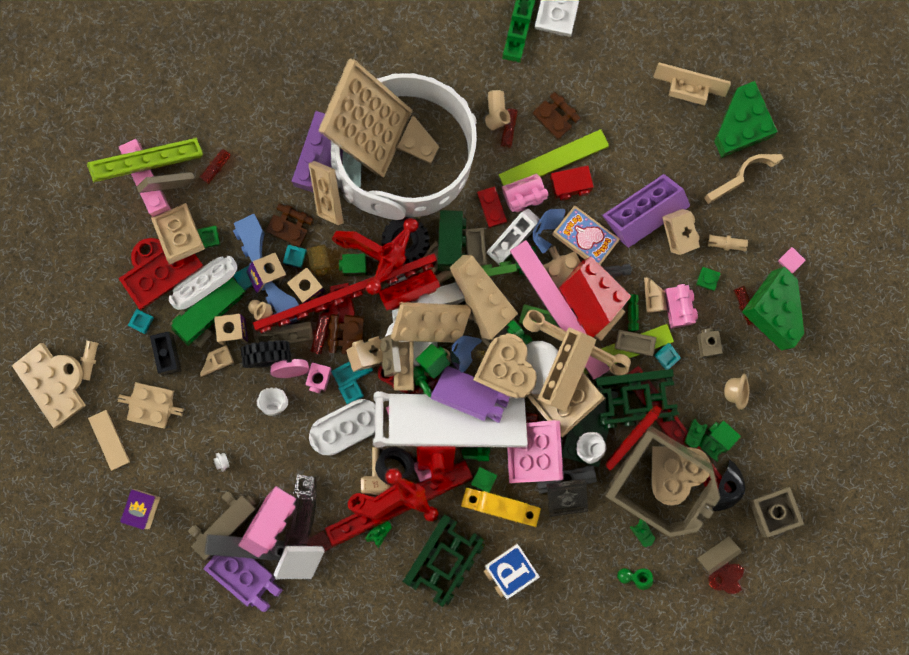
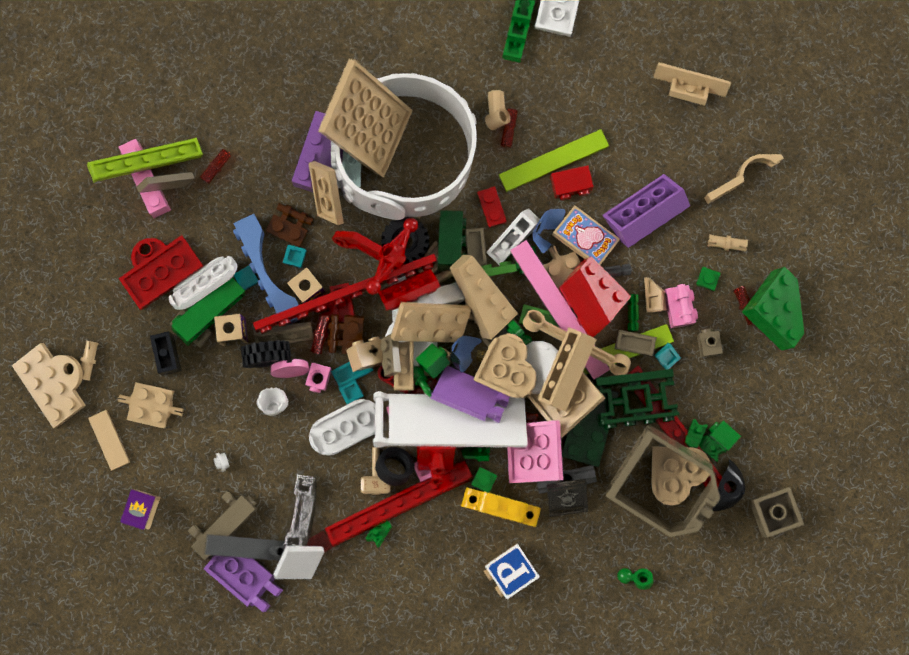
(140, 321): teal tile -> none
(177, 233): tan tile -> none
(209, 236): green plate -> none
(217, 360): tan tile -> none
(259, 277): tan piece -> none
(260, 309): tan plate -> none
(268, 522): bright pink brick -> none
(319, 259): clear yellow brick -> none
(353, 265): green brick -> none
(401, 493): red piece -> none
(418, 142): tan wing -> none
(431, 552): dark green fence -> none
(525, 193): bright pink brick -> none
(552, 120): reddish brown plate -> none
(591, 447): white hair -> none
(605, 330): tan piece -> none
(633, 437): red tile -> none
(643, 533): green piece -> none
(681, 231): tan brick -> none
(719, 555): dark tan tile -> none
(729, 576): clear red plate -> none
(737, 391): tan hat -> none
(744, 122): green brick -> none
(791, 260): bright pink tile -> none

